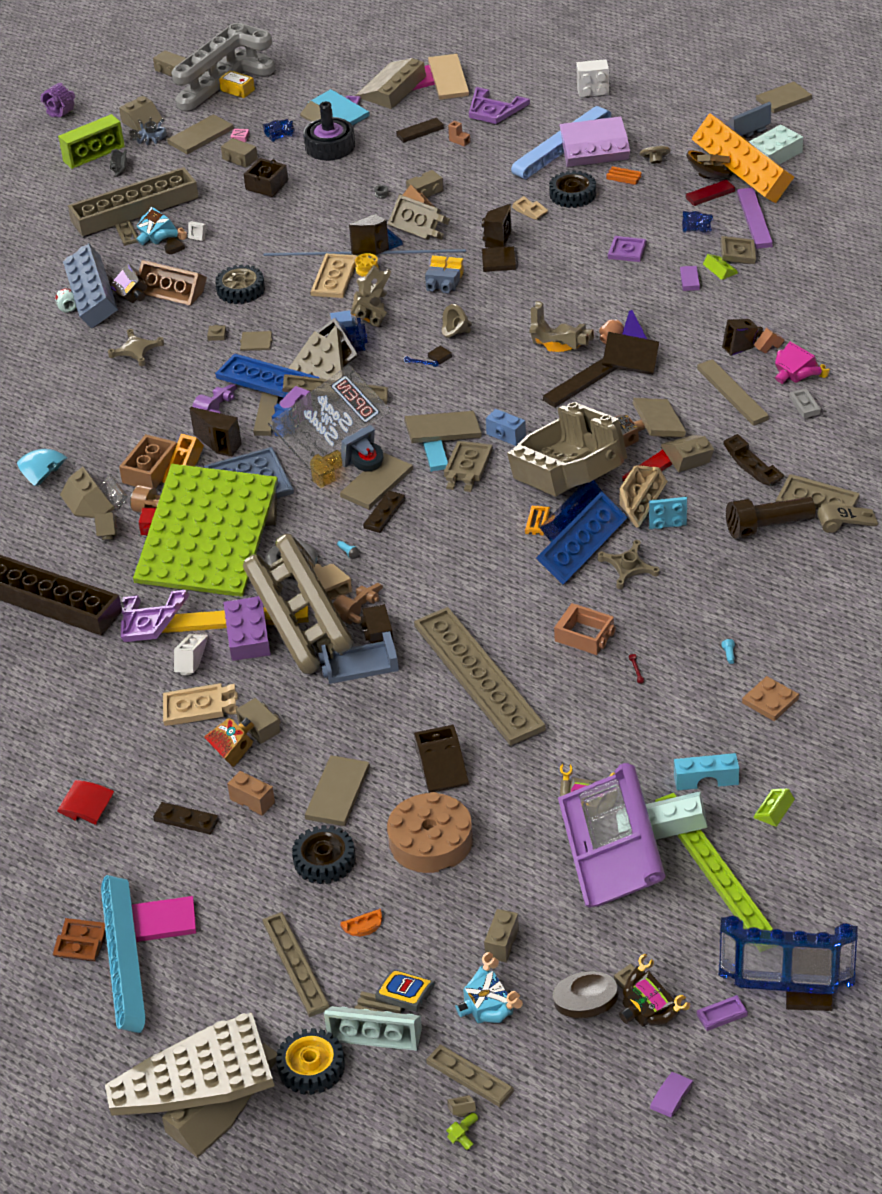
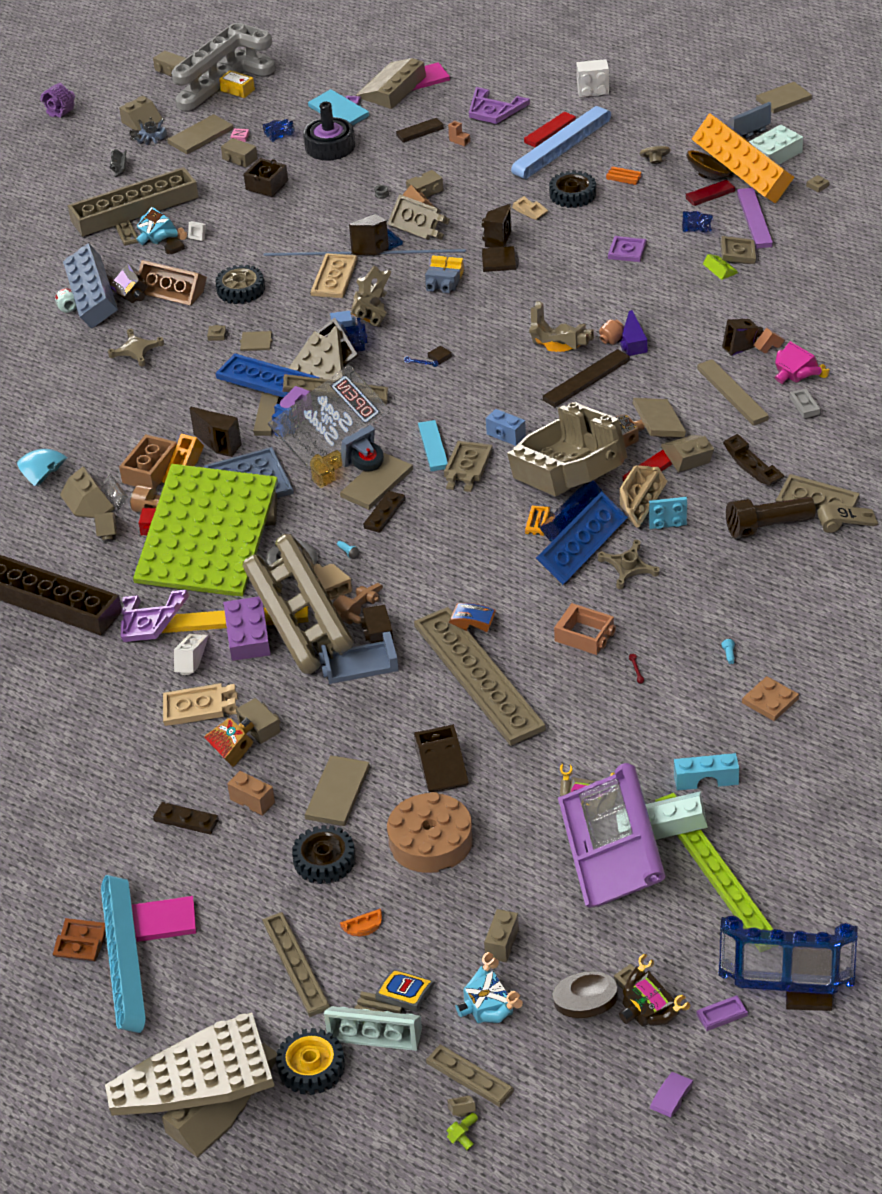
(85, 801): red slope -> none
(91, 141): lime brick -> none
(212, 404): medium lavender piece -> none
(311, 112): dark tan slope -> none
(364, 263): yellow wheel -> none
(442, 426): dark tan tile -> none
(448, 76): tan tile -> none
(455, 321): dark tan helmet -> none
(473, 614): none -> slope
(549, 129): none -> red tile
(594, 141): lavender slope -> none
(630, 353): dark brown tile -> none
(689, 278): medium lavender tile -> none
(710, 159): dark tan plate -> none
(775, 806): lime slope -> none
(817, 183): none -> dark tan plate

